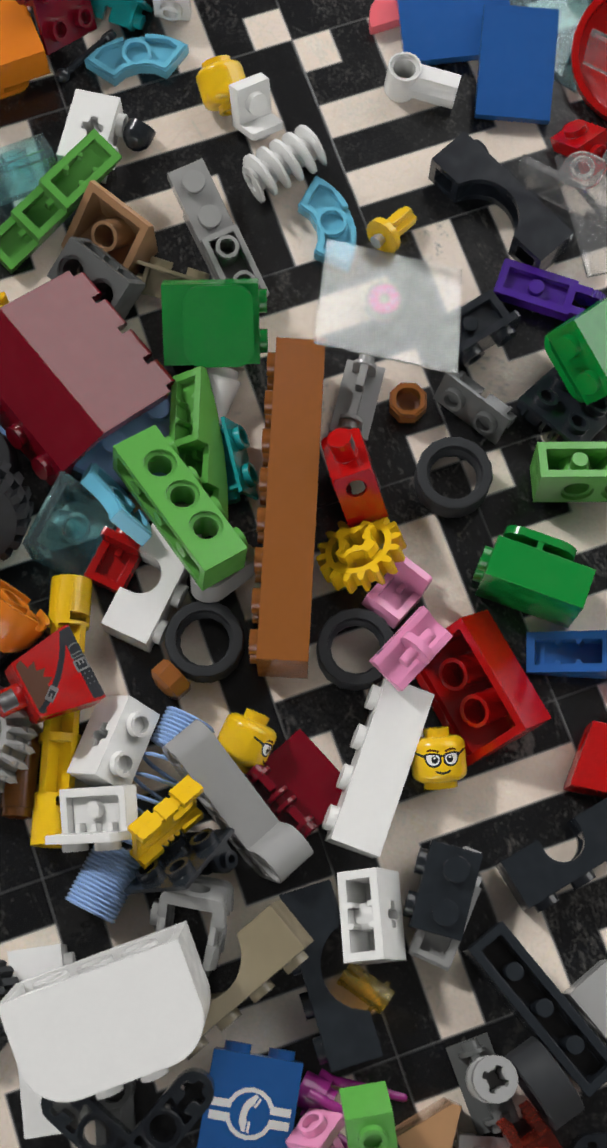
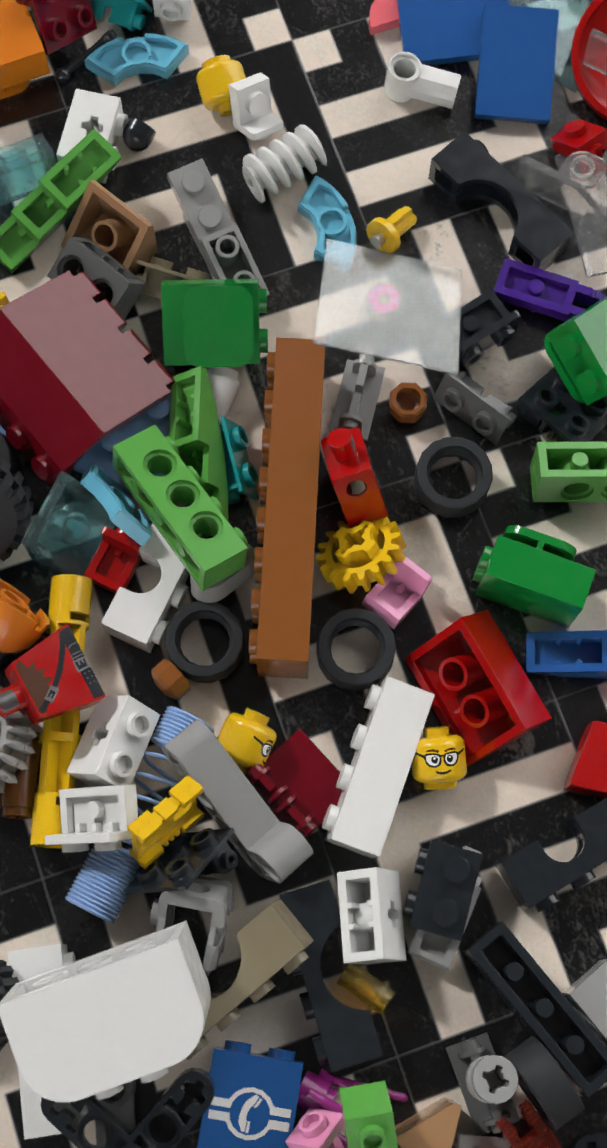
(410, 648): bright pink hips -> none

